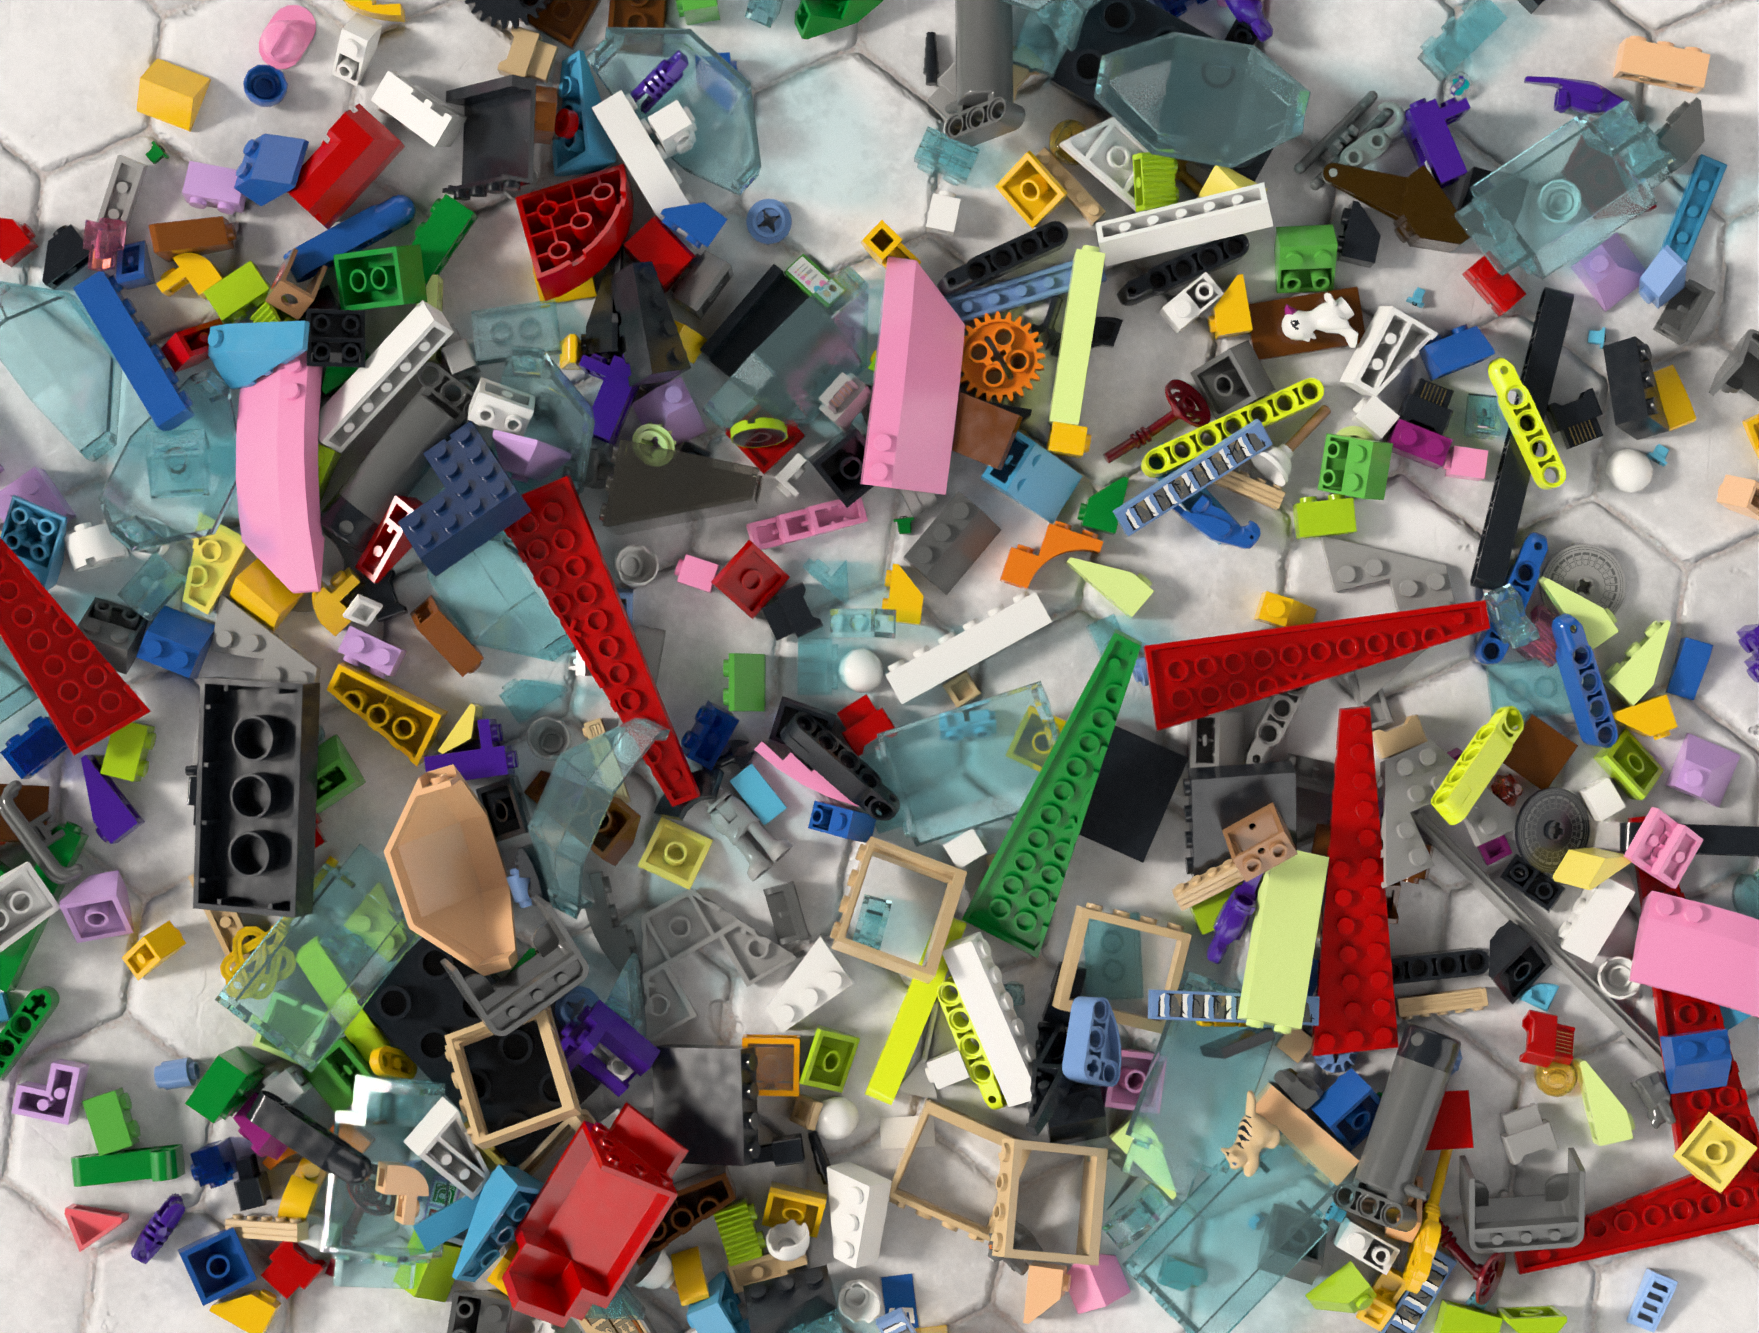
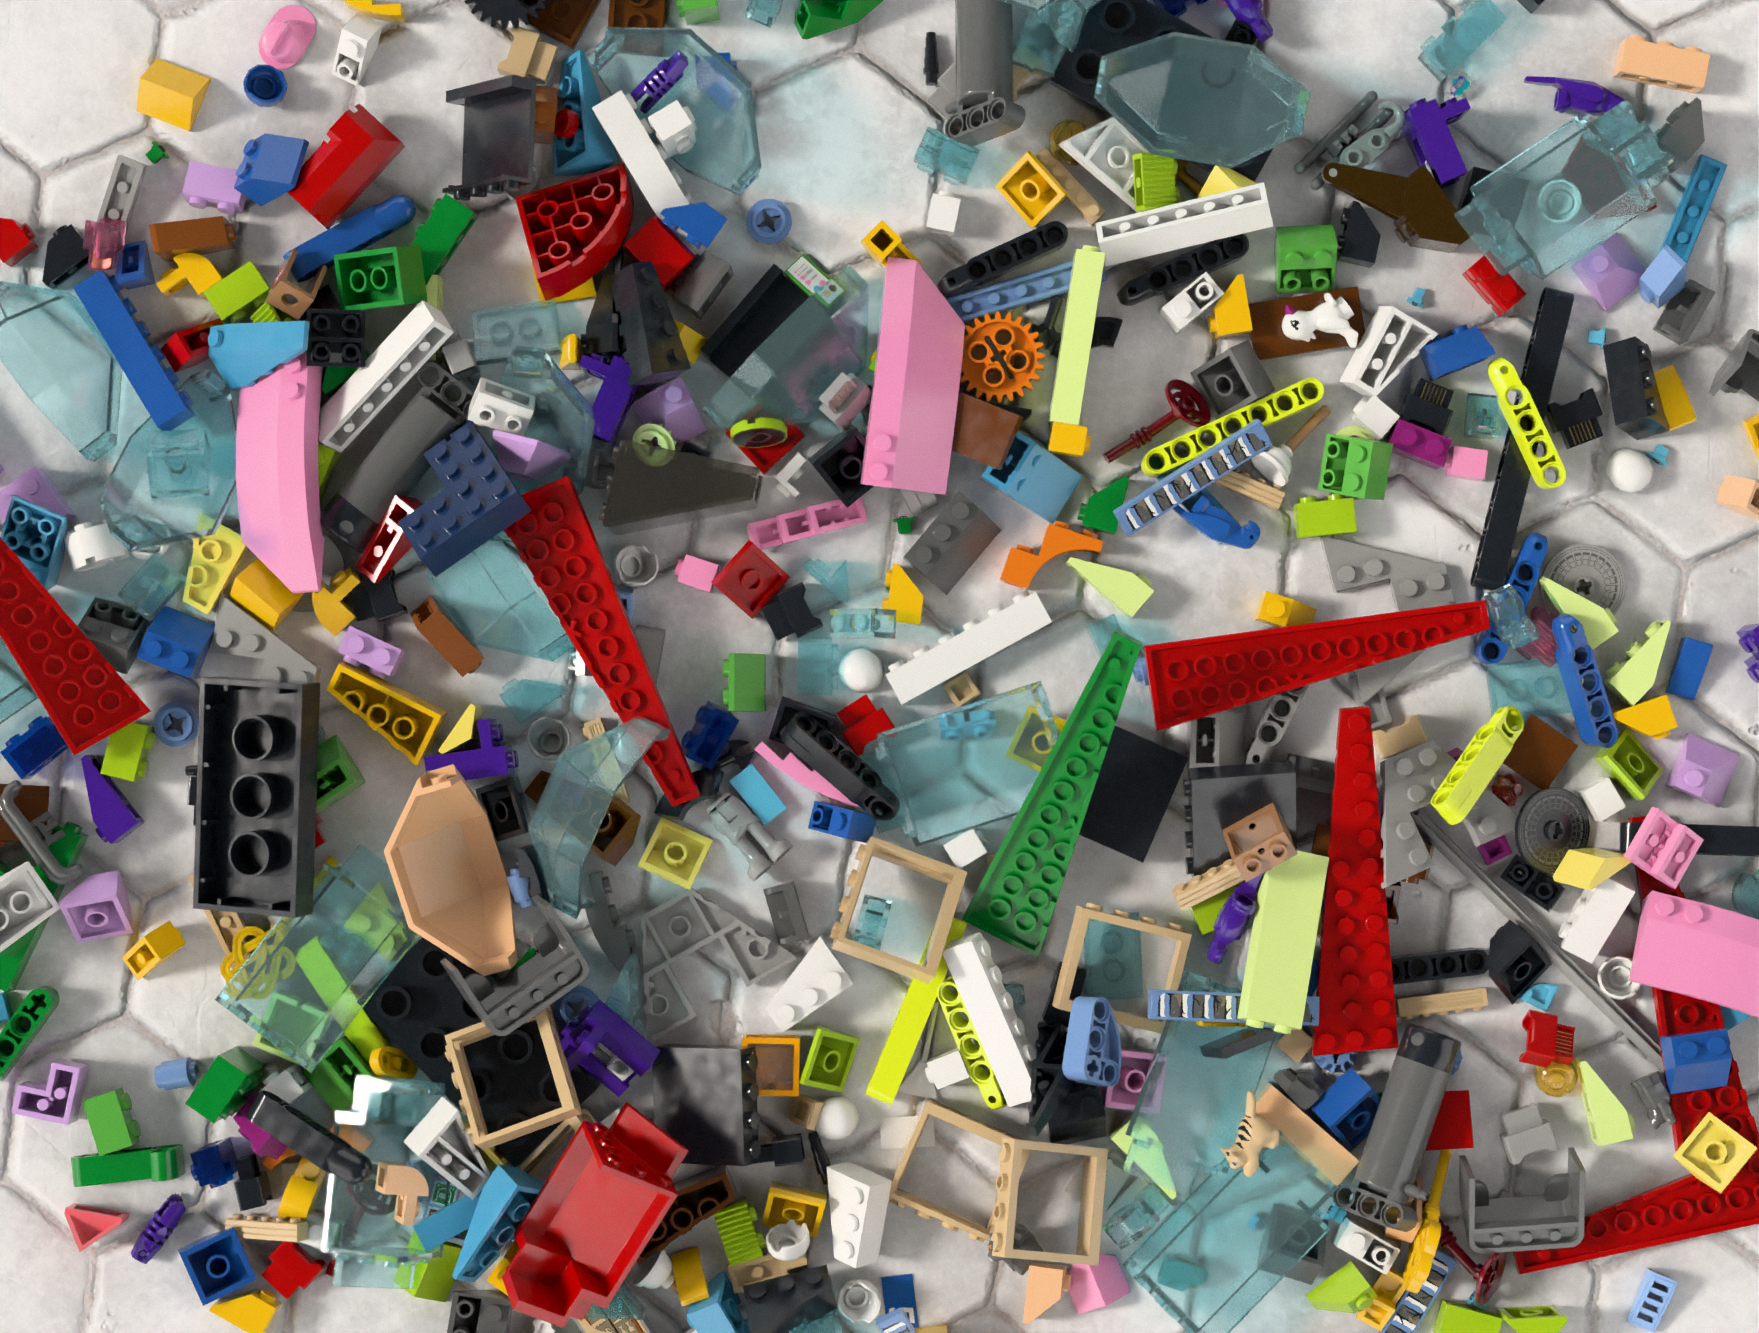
(163, 722): none -> medium blue gear
(362, 610): white slope -> none
(418, 110): white wedge -> none

